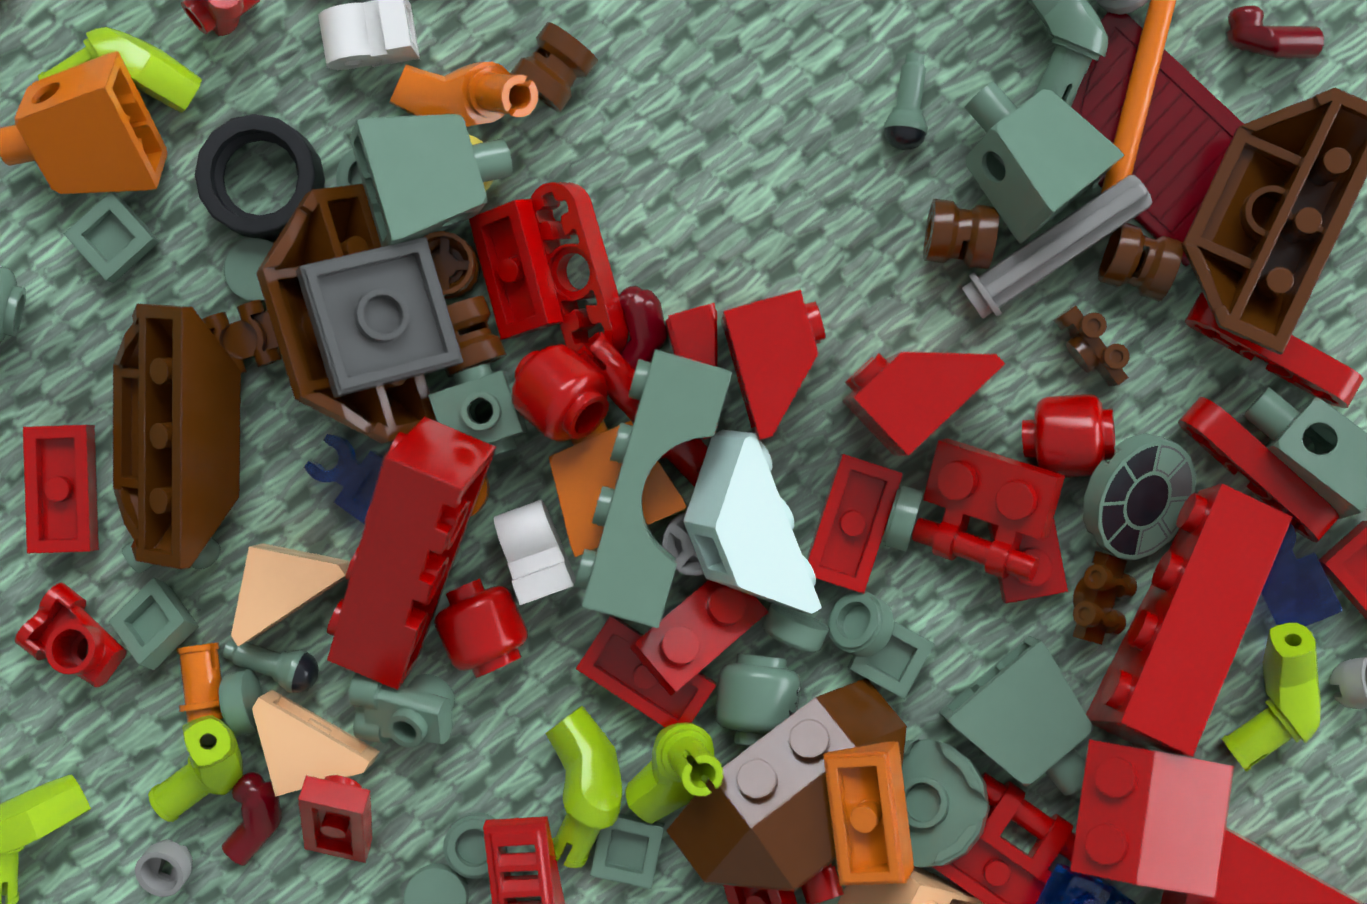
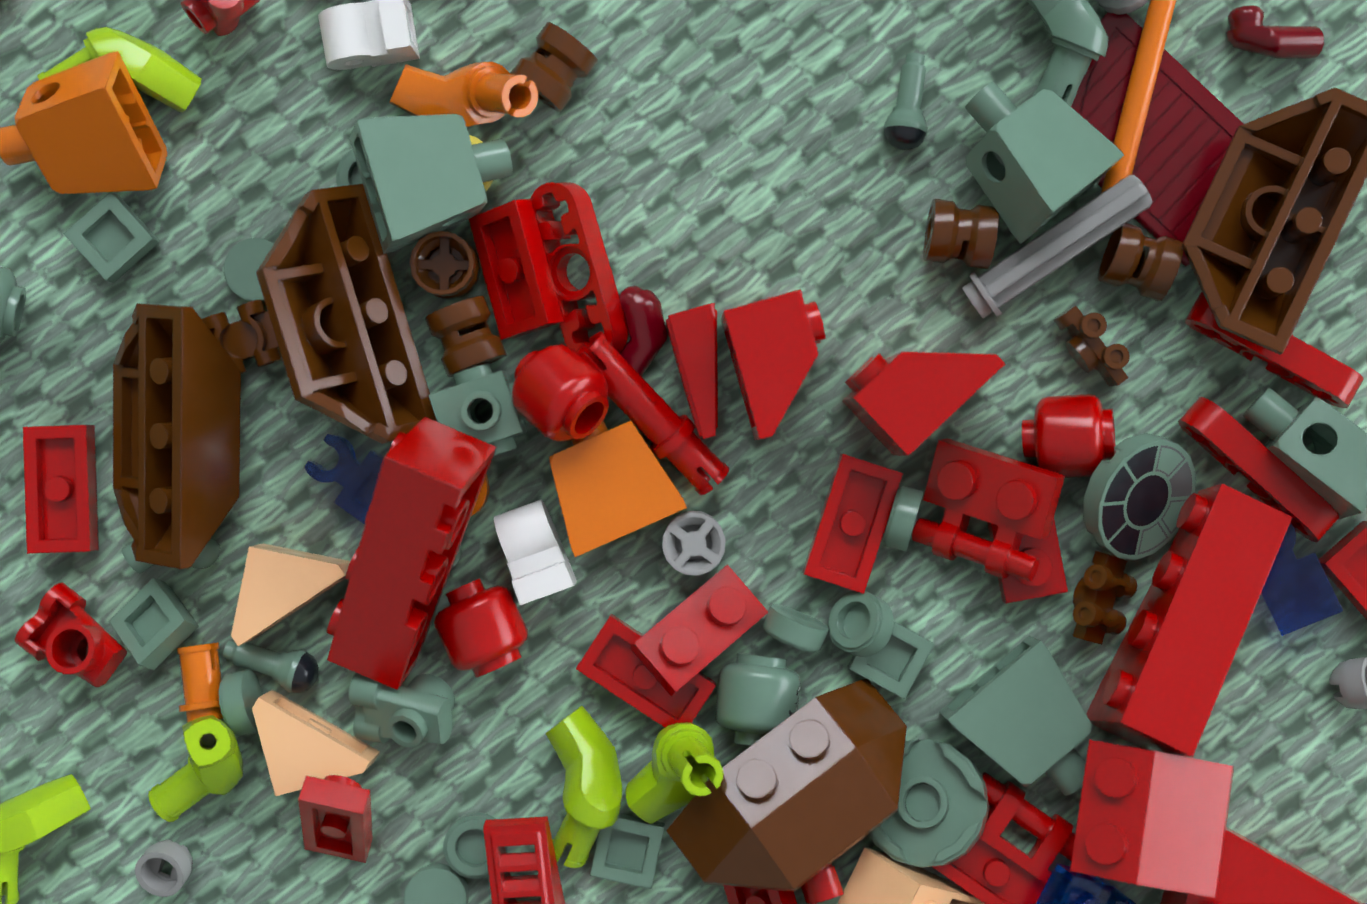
(220, 148): black tyre -> none
(260, 817): dark red arm -> none
(379, 316): dark grey tile -> none
(631, 569): sand green arch -> none
(745, 527): light aqua slope -> none
(869, 814): orange slope -> none
(1293, 696): lime arm -> none

